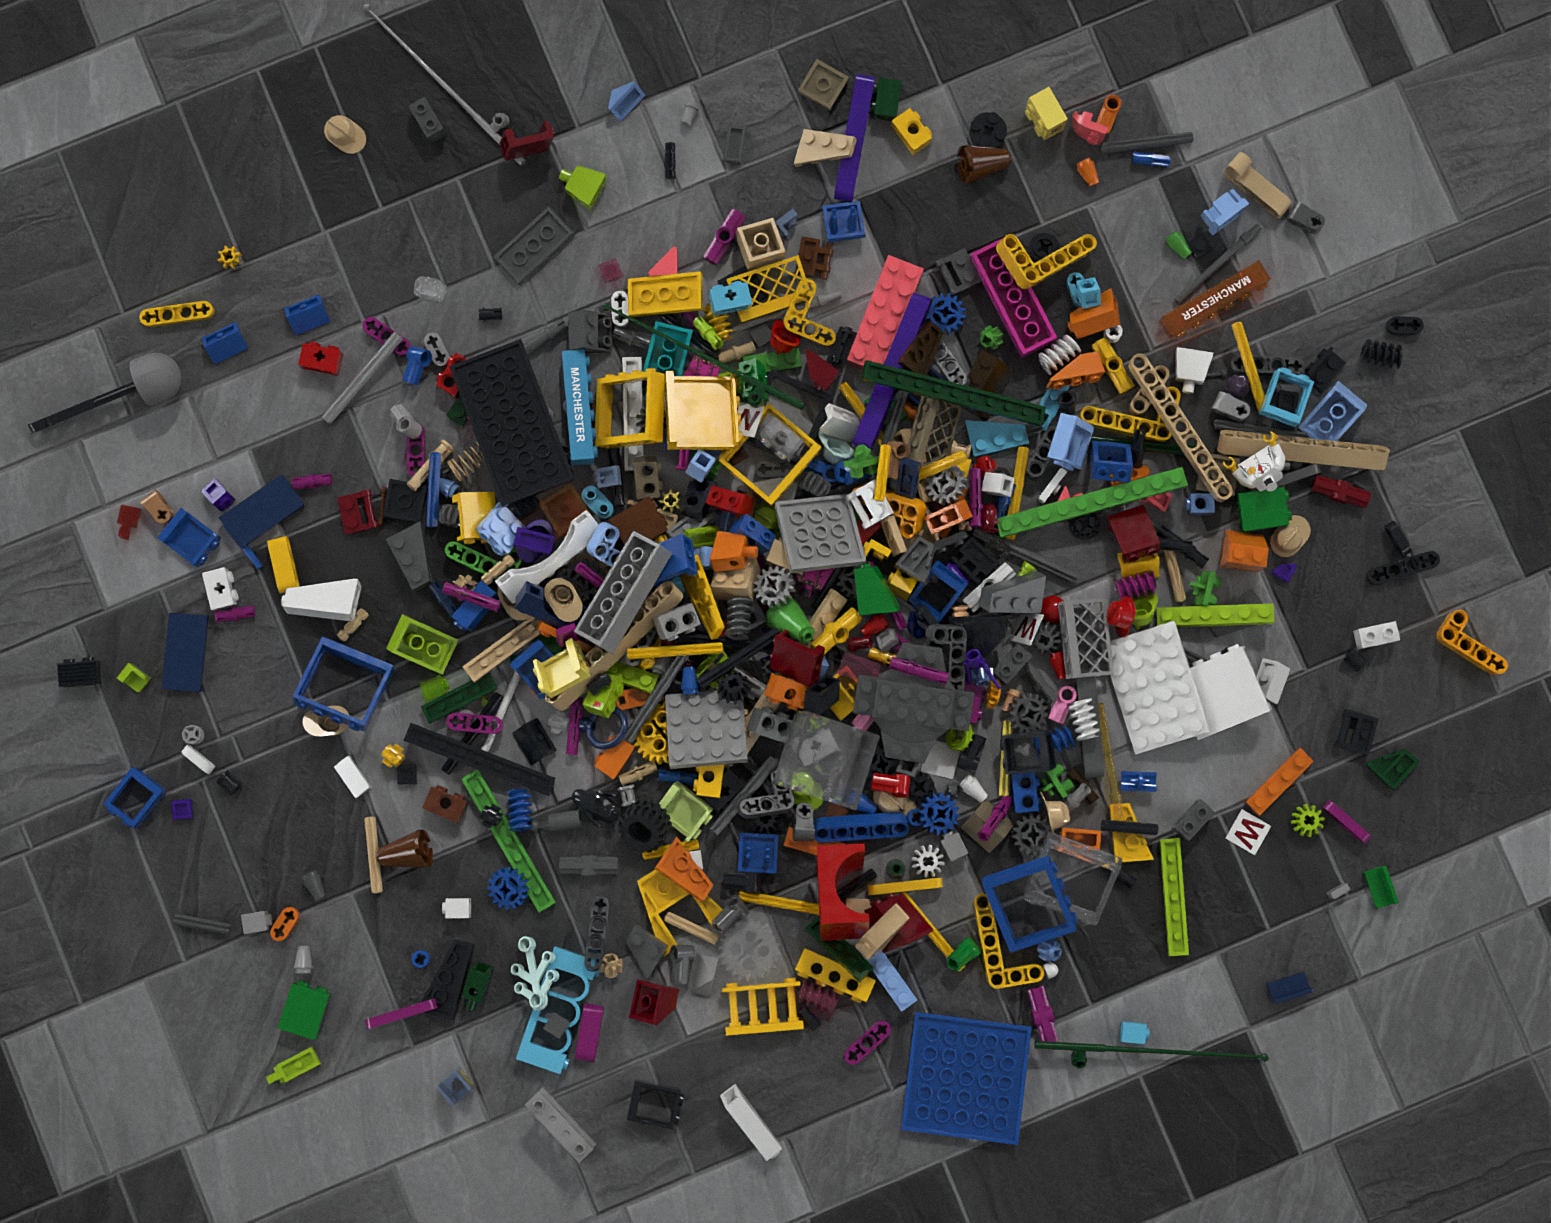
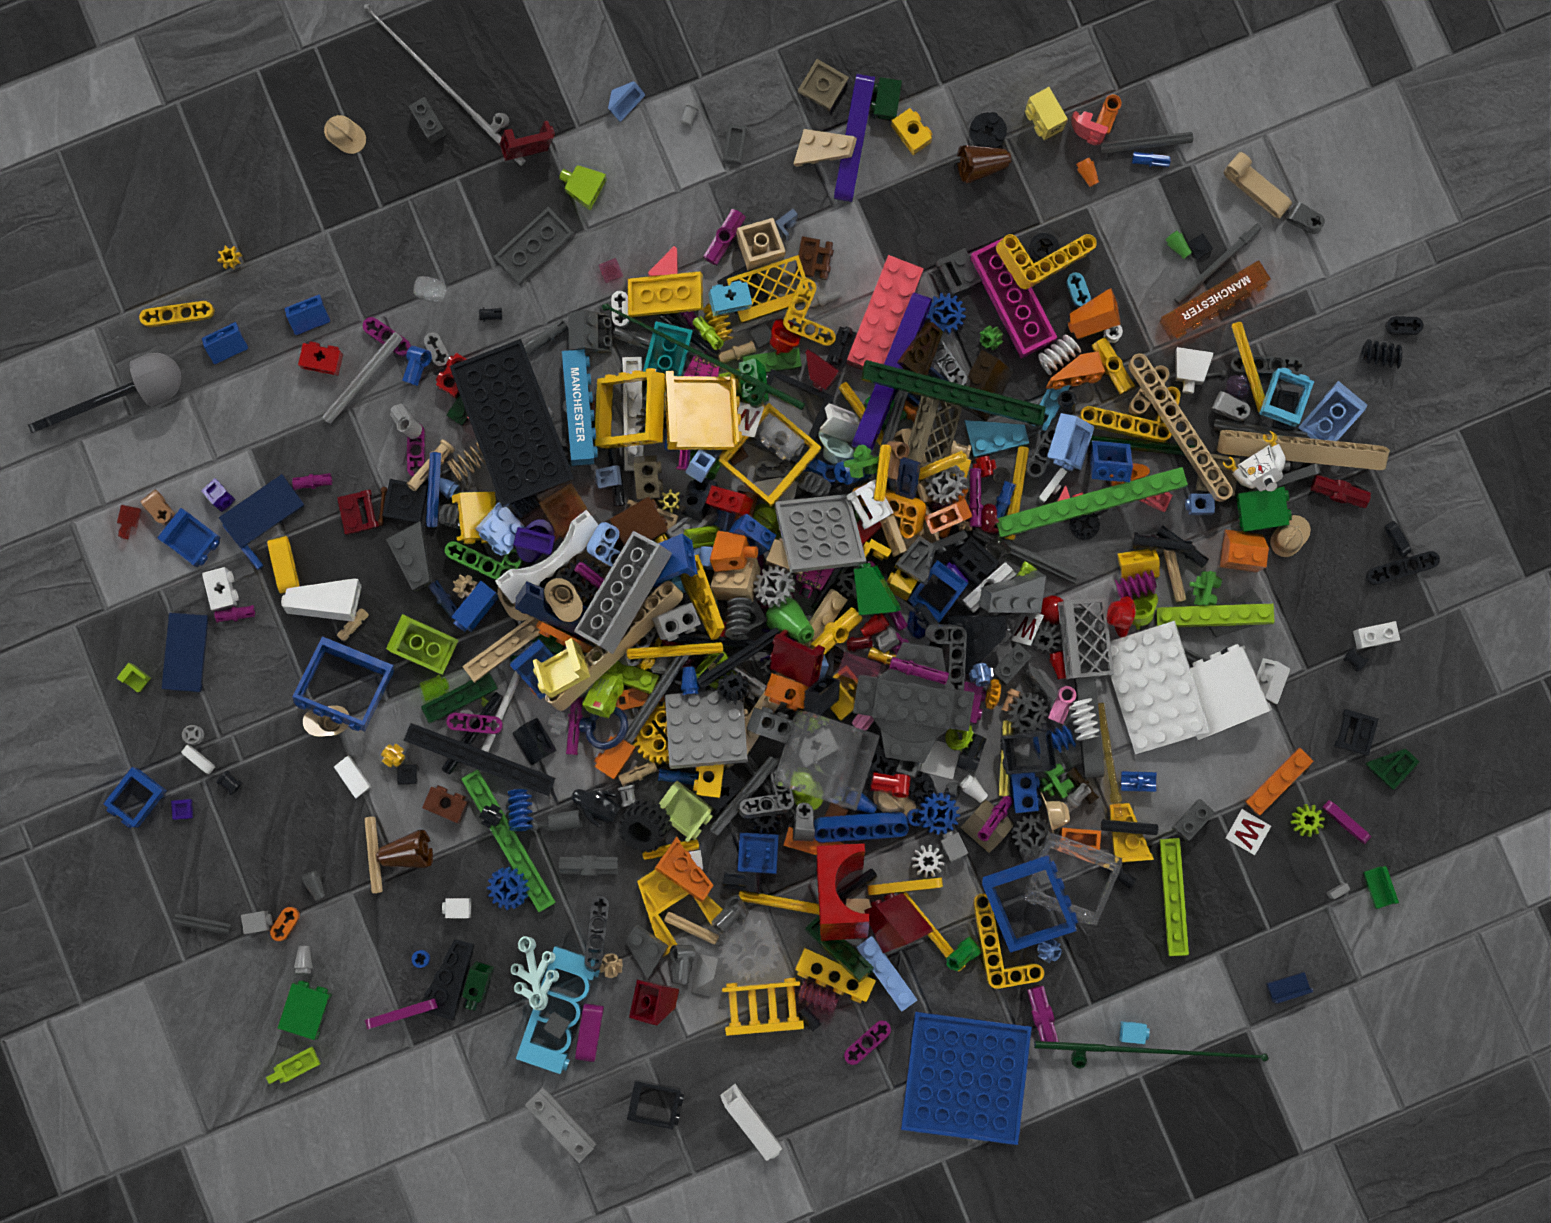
(79, 673): black brick -> none
(447, 1090): sand blue piece -> none
(450, 589): magenta pin -> none
(498, 569): tan axle -> none
(565, 633): magenta plate -> none
(597, 502): medium azure plate -> none
(599, 683): black pin -> none
(670, 163): black axle -> none
(843, 221): blue plate -> none
(882, 932): tan slope -> none
(889, 868): dark green cone -> none
(960, 610): light nougat bush -> none
(976, 661): dark purple plant -> none
(997, 484): white brick -> none
(1050, 970): white hinge -> none
(1088, 293): medium azure brick -> none
(1134, 533): dark red panel -> none
(1138, 447): black pin -> none
(1224, 211): light blue panel -> none
(1284, 571): dark purple tile -> none
(1325, 368): black bracket -> none
(1472, 645): light orange beam -> none

